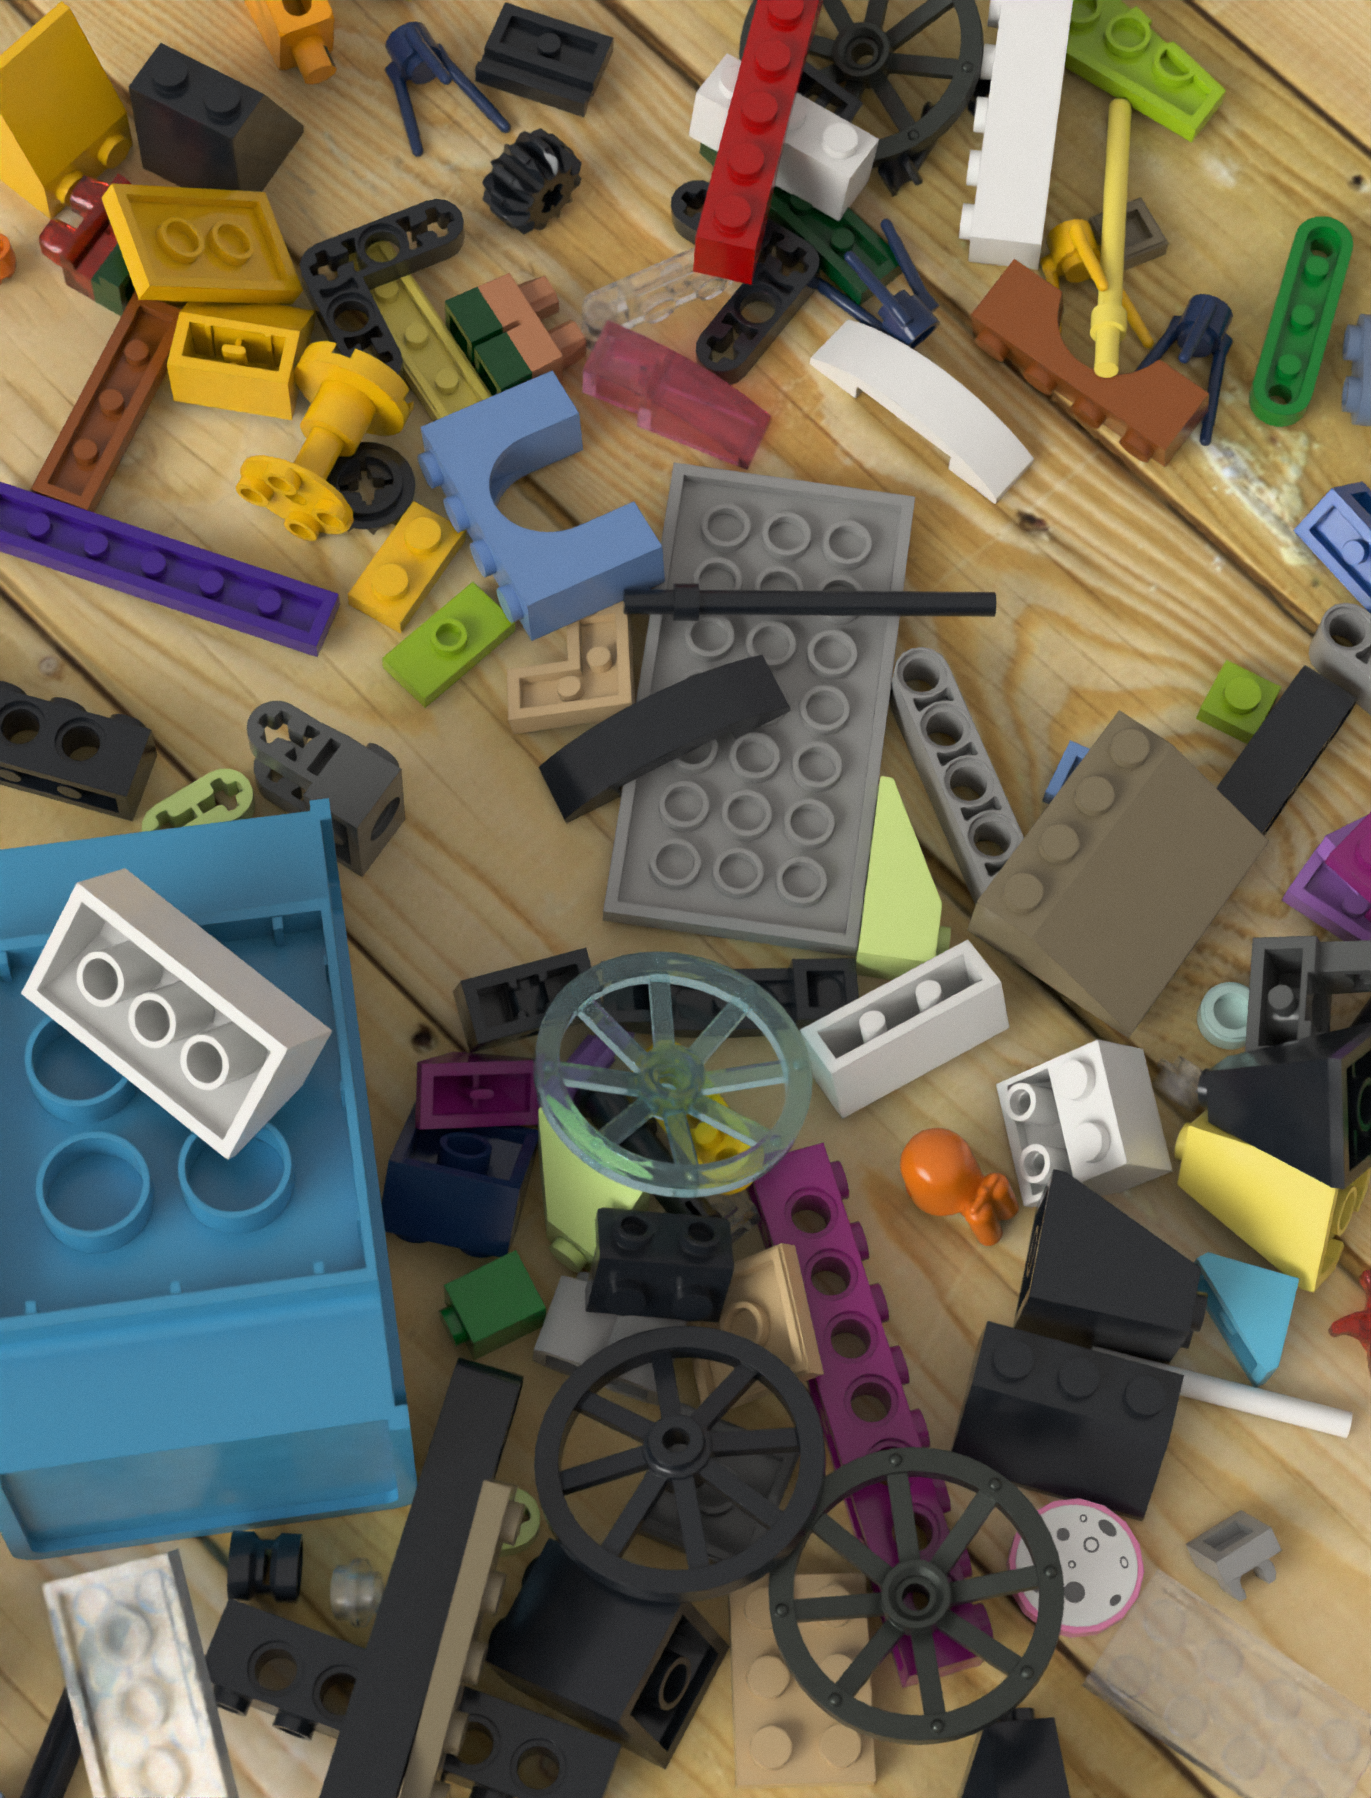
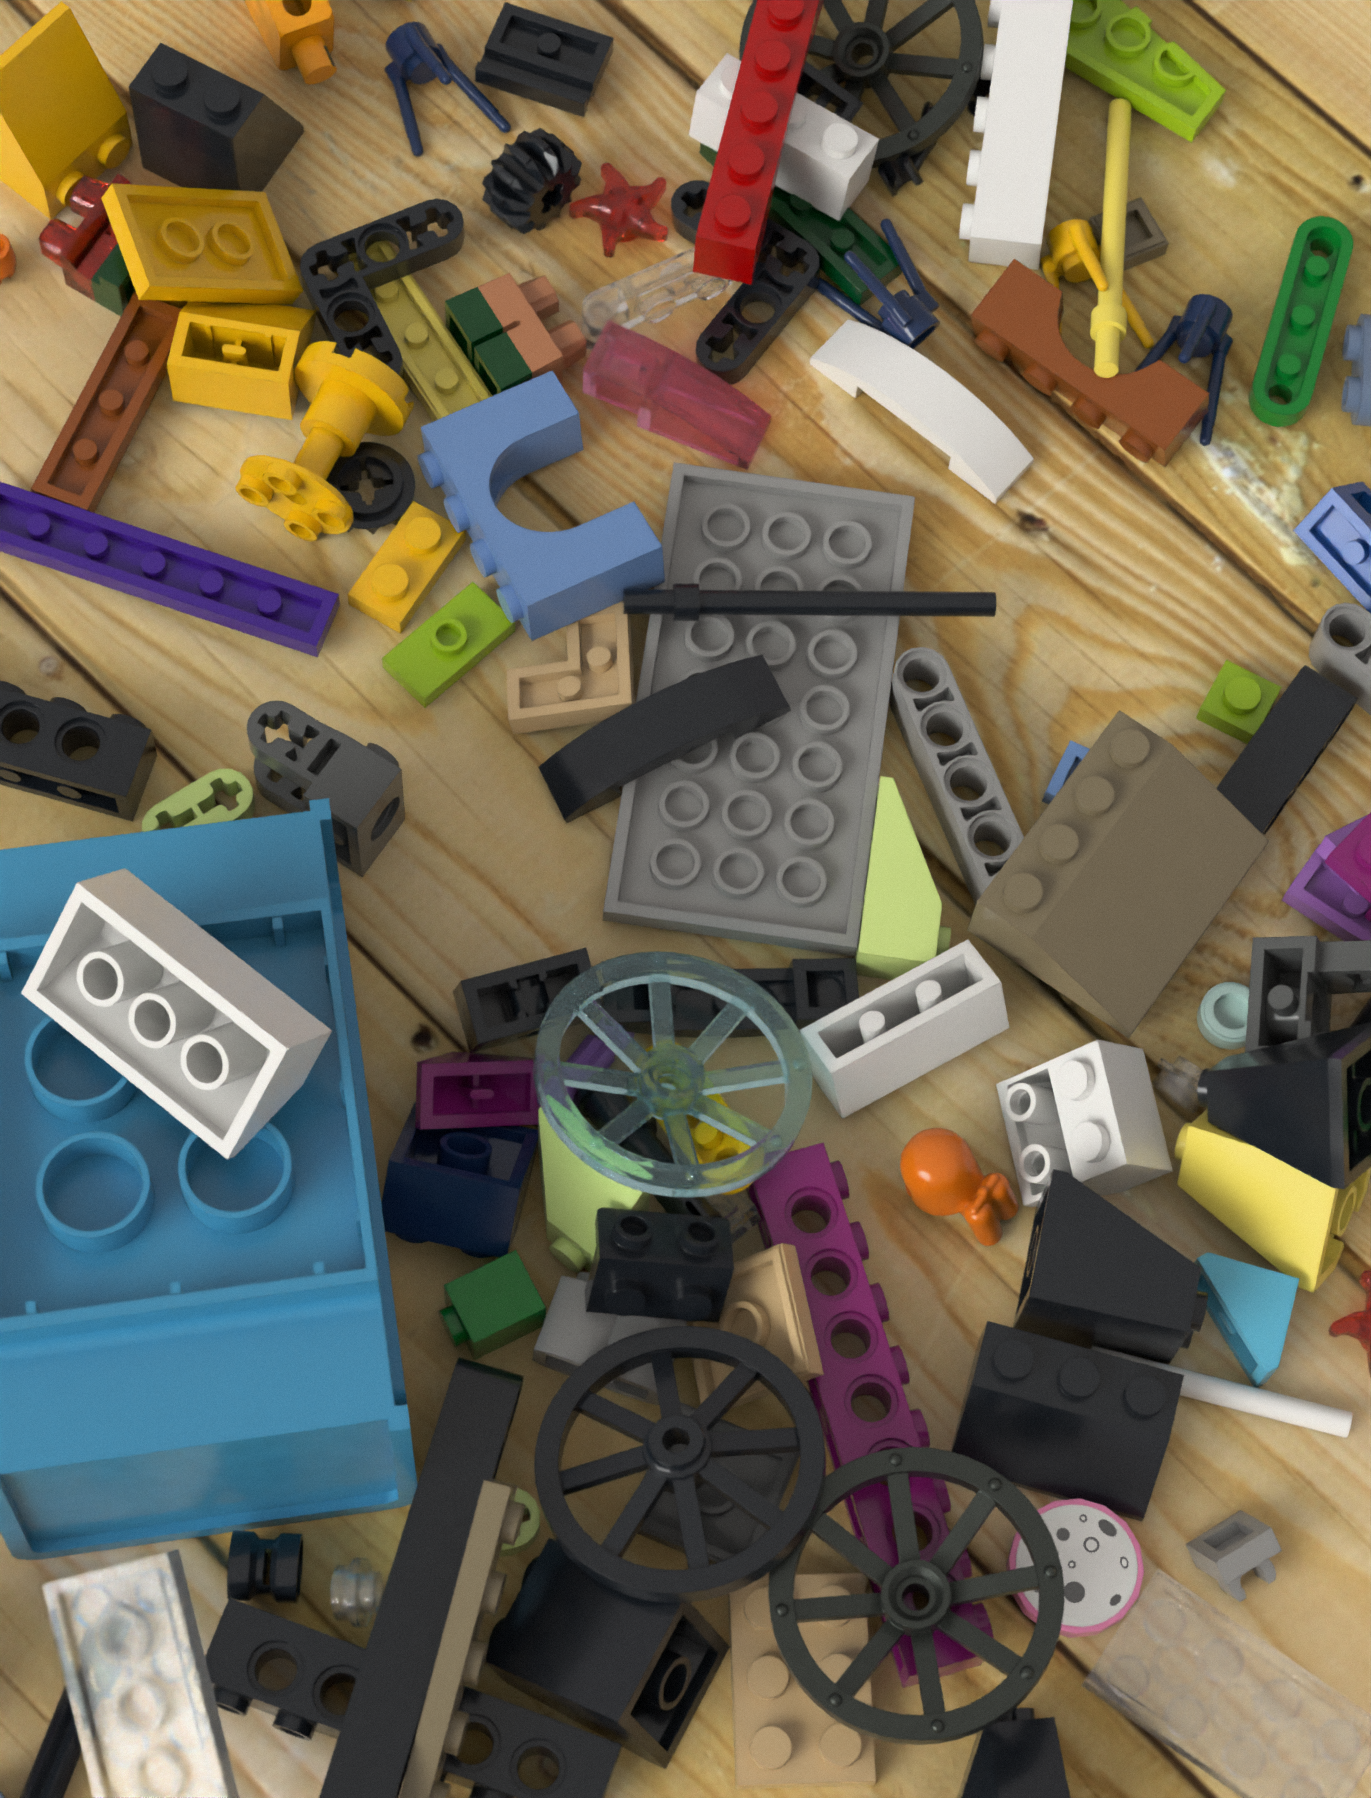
(622, 210): none -> clear red animal

